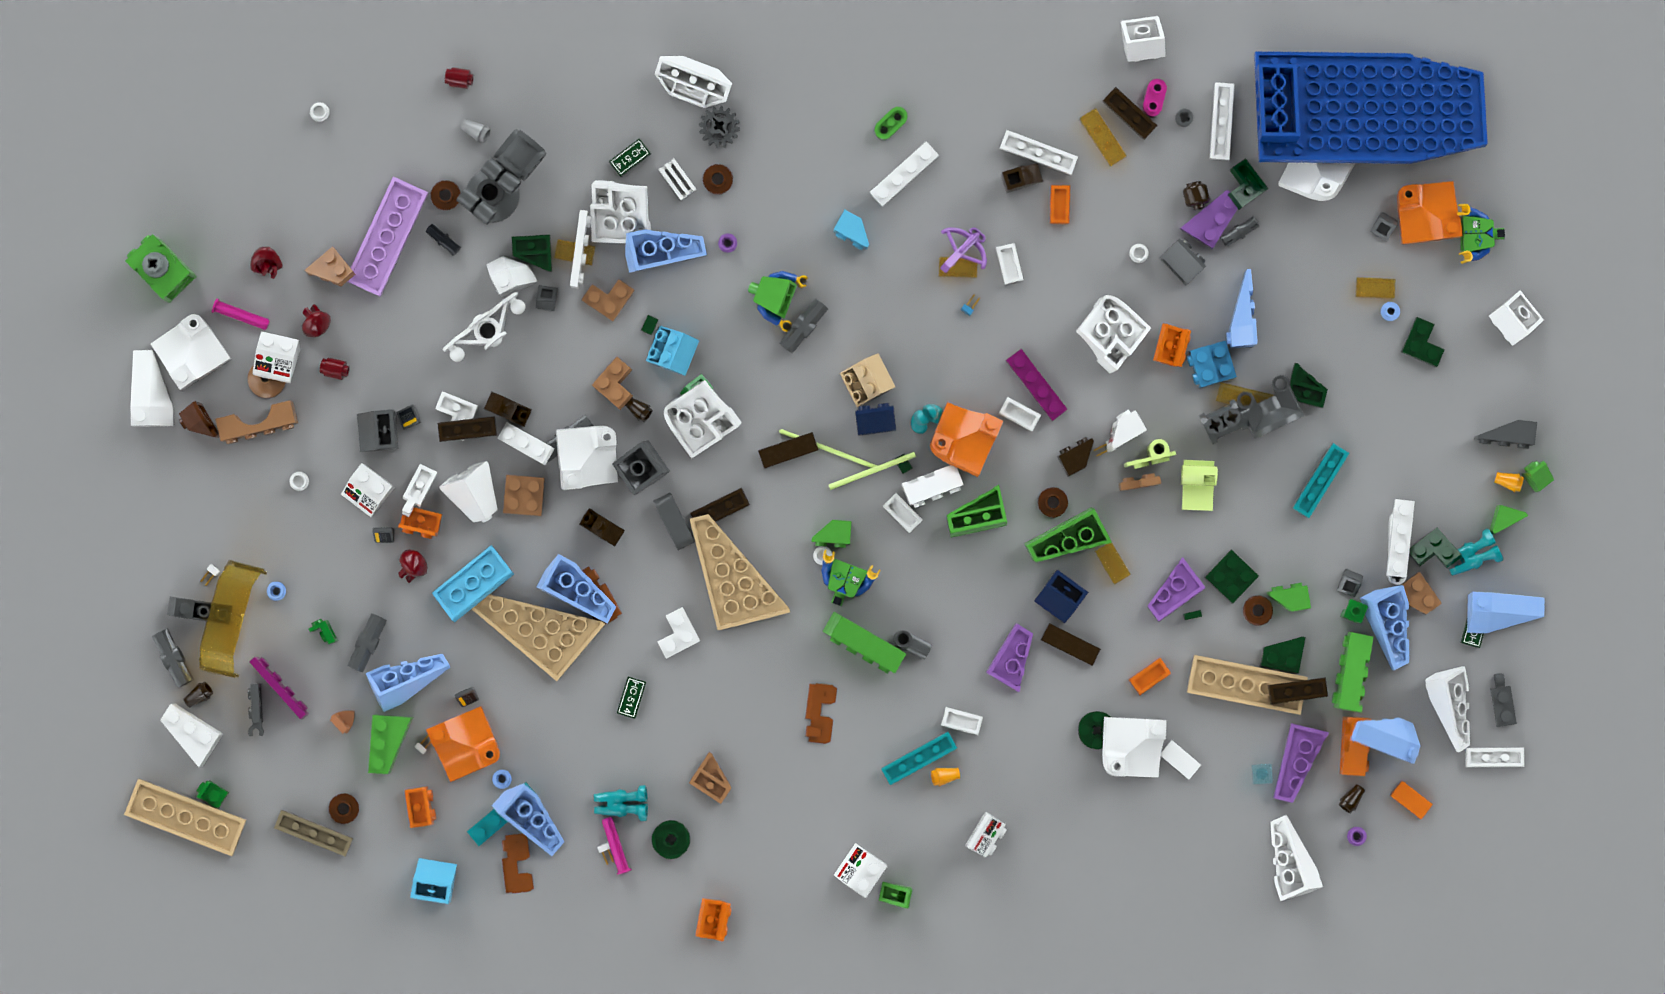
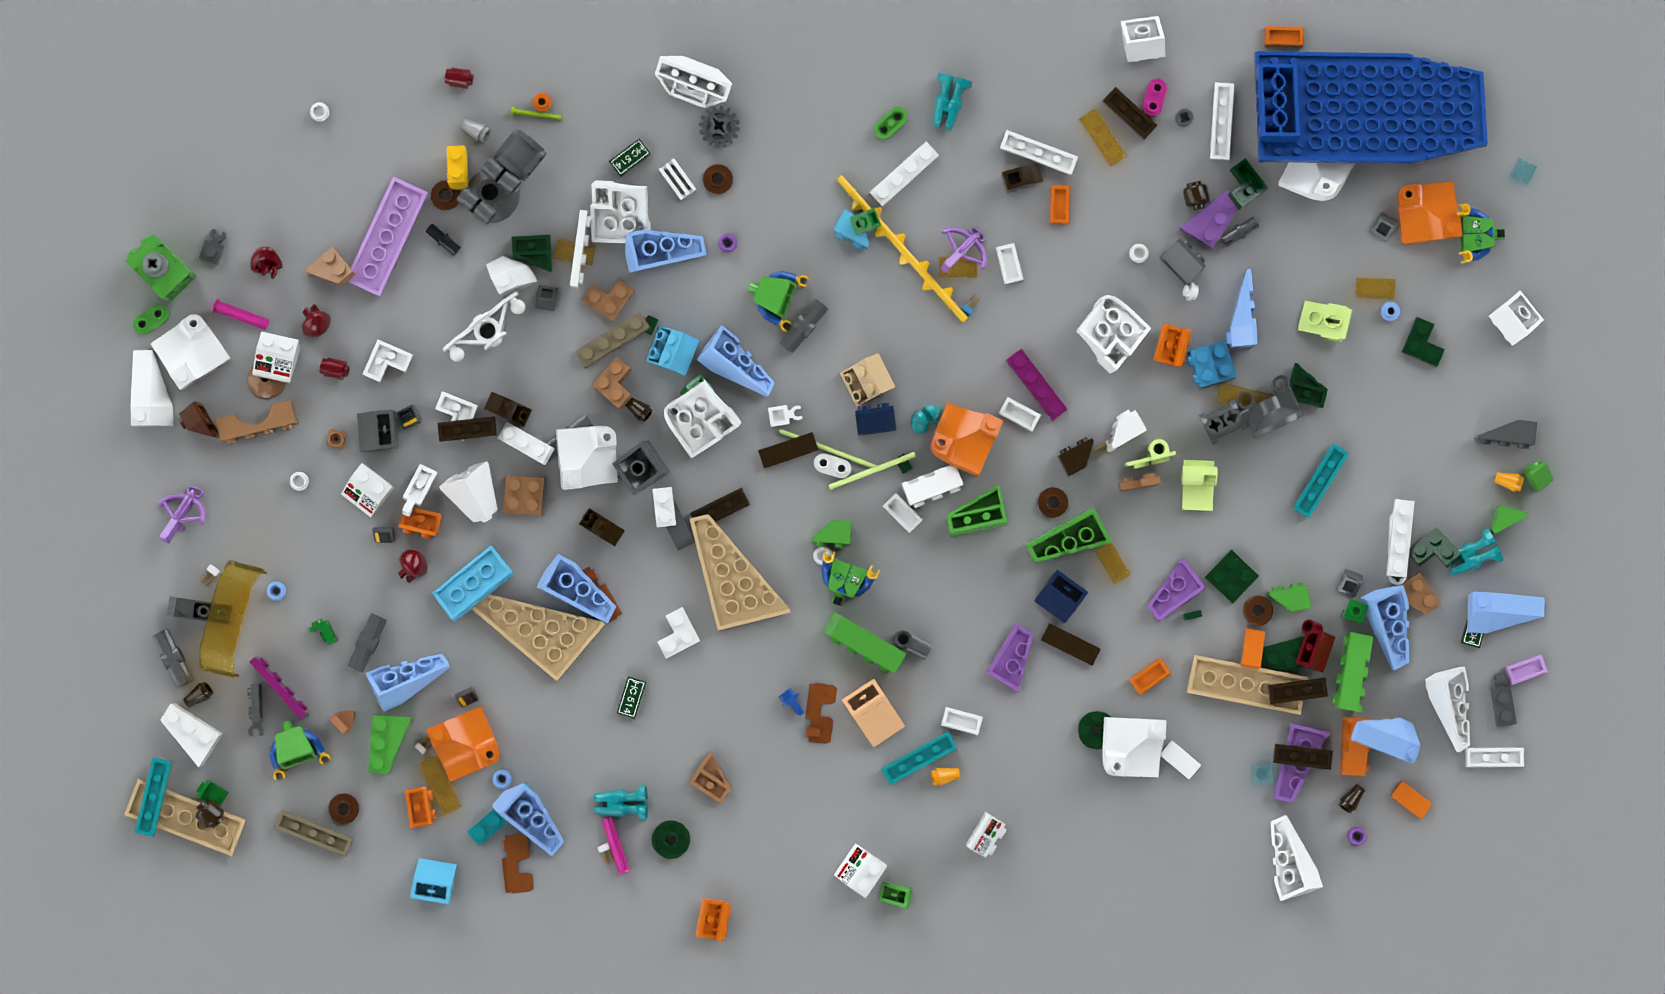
(152, 322): none -> bright green plate
(153, 797): none -> teal plate
(179, 516): none -> medium lavender piece
(209, 814): none -> dark brown head
(212, 249): none -> dark grey plate
(294, 747): none -> bright green torso
(331, 439): none -> medium nougat plate
(385, 355): none -> white plate
(440, 785): none -> clear yellow tile
(457, 167): none -> yellow brick
(535, 114): none -> lime piece
(542, 108): none -> orange plate
(612, 339): none -> dark tan plate
(664, 507): none -> white plate
(729, 360): none -> light blue wedge
(780, 415): none -> white plate
(789, 698): none -> blue piece
(832, 465): none -> white plate
(865, 221): none -> green bracket
(873, 712): none -> light nougat slope
(906, 256): none -> yellow plant
(946, 106): none -> teal piece
(1190, 291): none -> white plate
(1252, 648): none -> orange tile
(1284, 36): none -> orange tile
(1302, 756): none -> dark brown tile
(1315, 646): none -> dark red hinge
(1328, 320): none -> yellowish green piece
(1523, 171): none -> clear light blue plate
(1526, 669): none -> lavender tile

